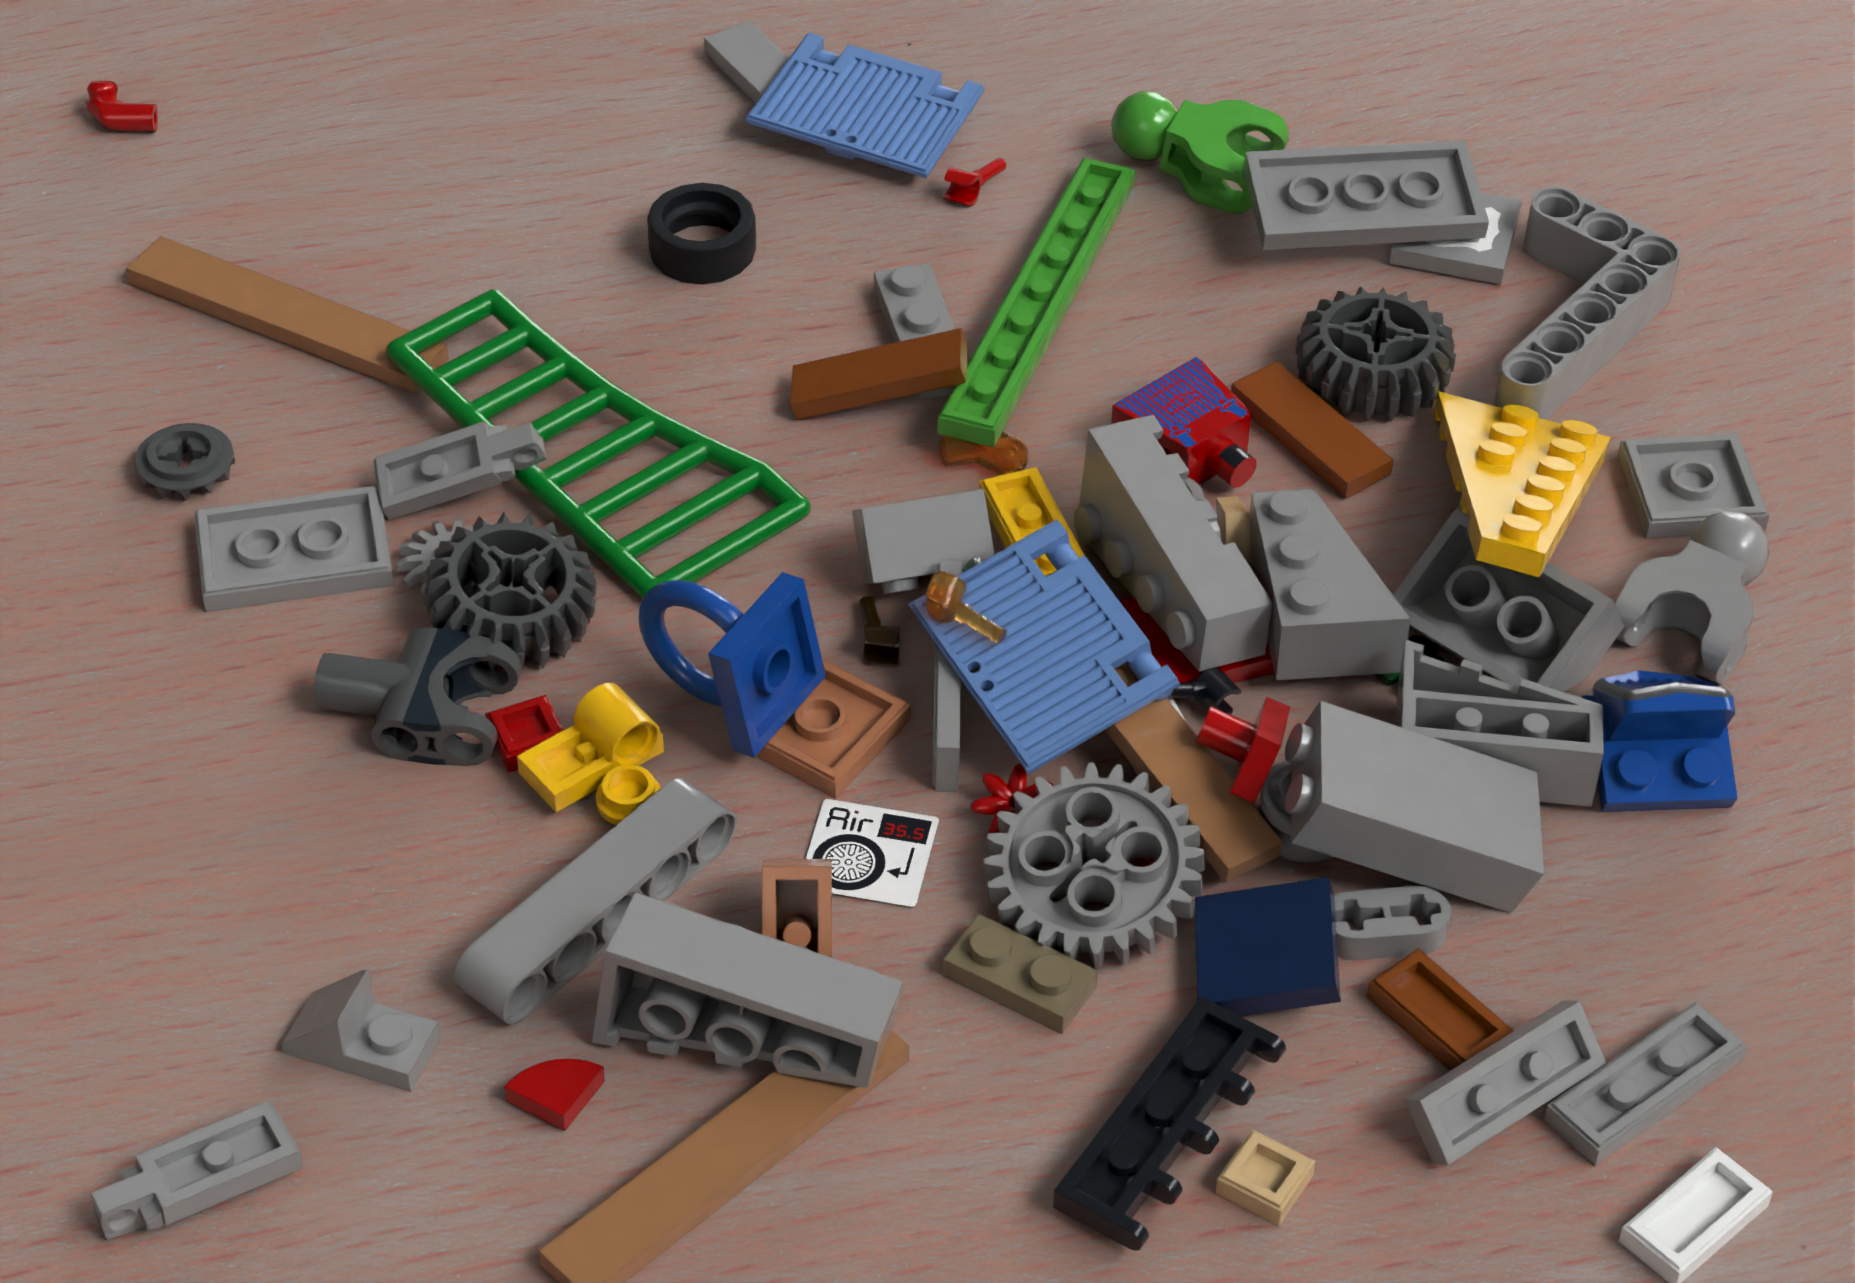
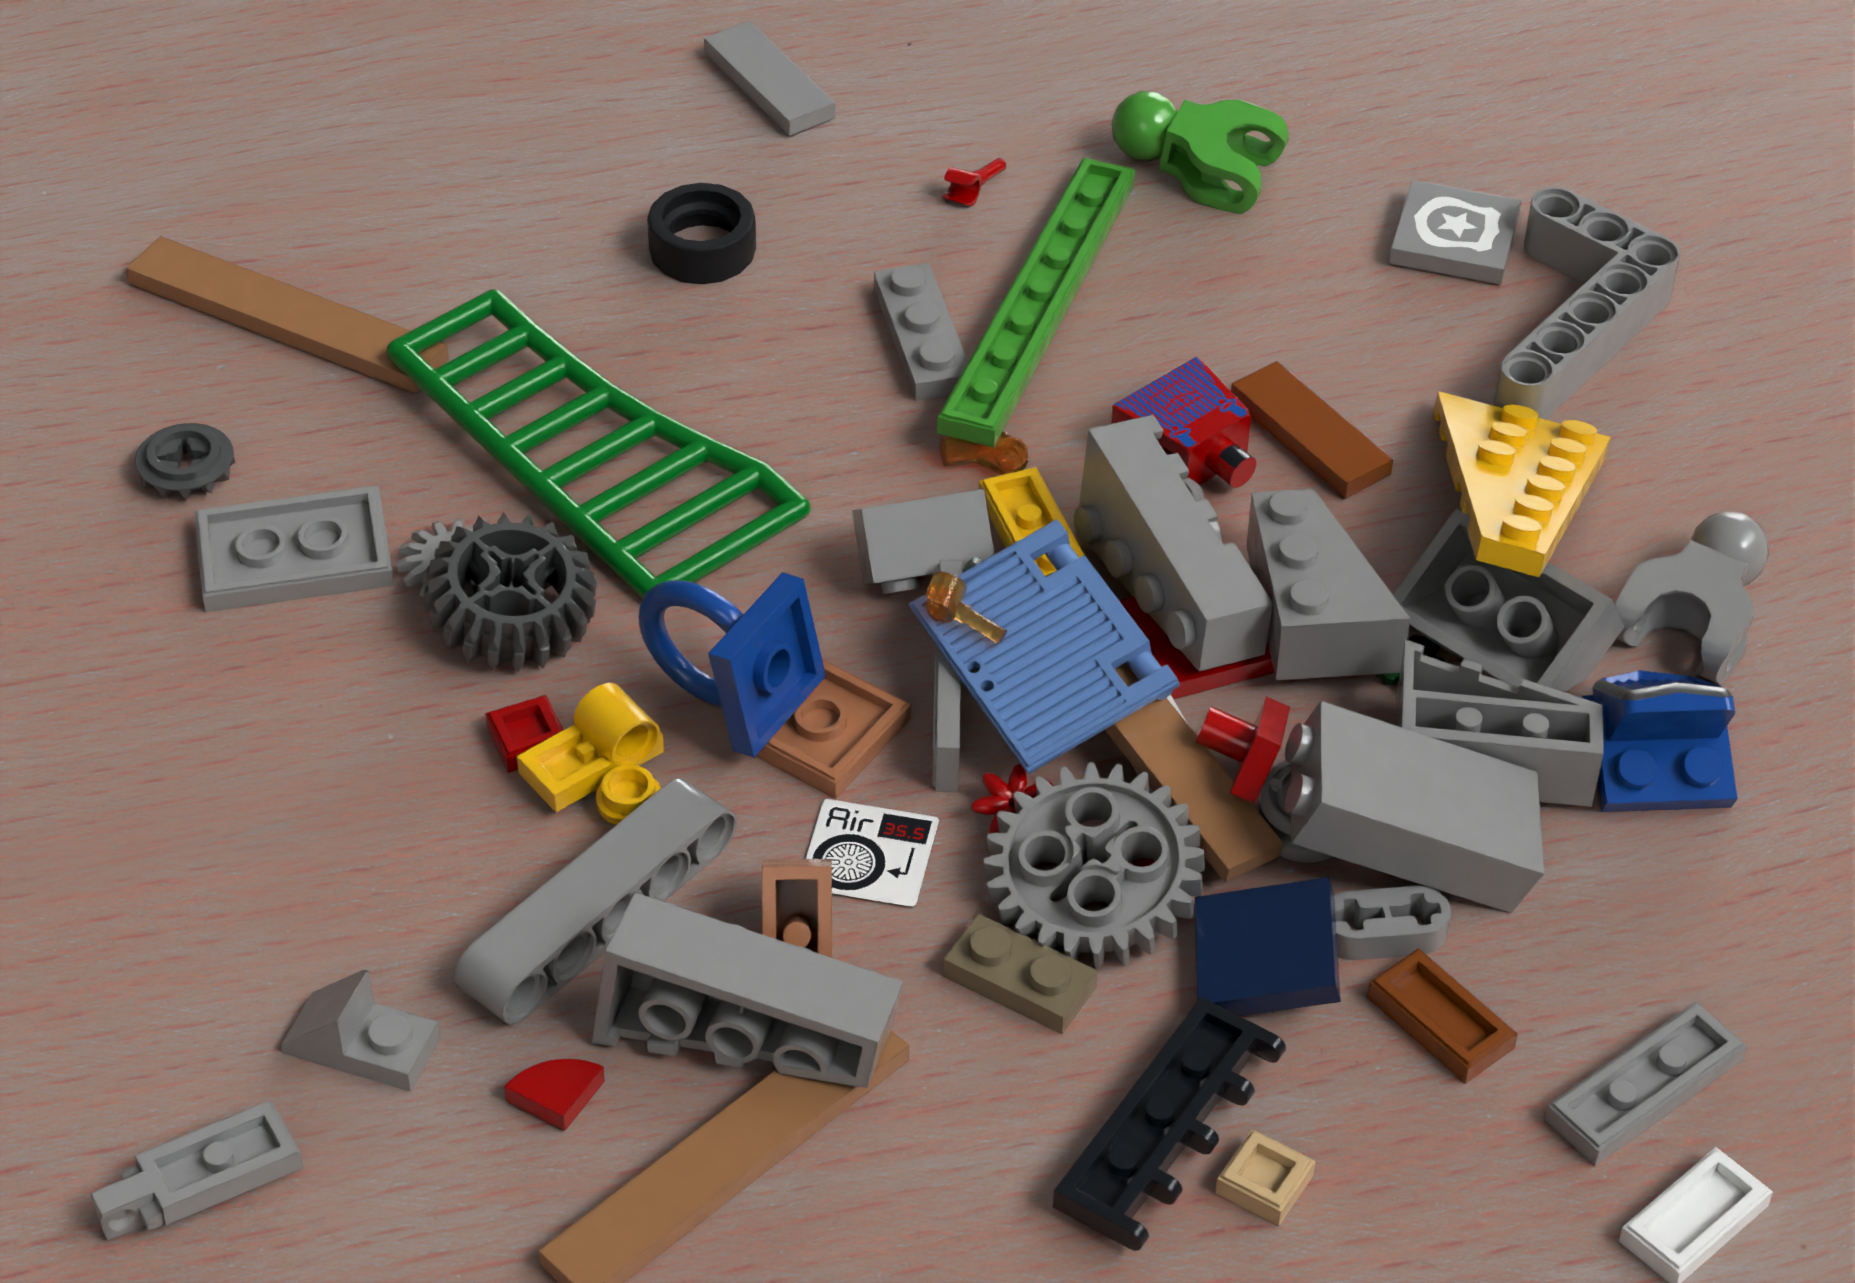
(116, 114): red arm -> none
(422, 694): dark grey connector -> none
(454, 466): light grey hinge -> none
(865, 106): medium blue window -> none
(879, 374): dark orange tile -> none
(880, 641): dark brown hand -> none
(1209, 690): black hand -> none
(1234, 524): tan tile -> none
(1365, 195): light grey plate -> none
(1375, 353): dark grey gear -> none
(1505, 1082): light grey plate -> none
(1687, 479): light grey tile -> none

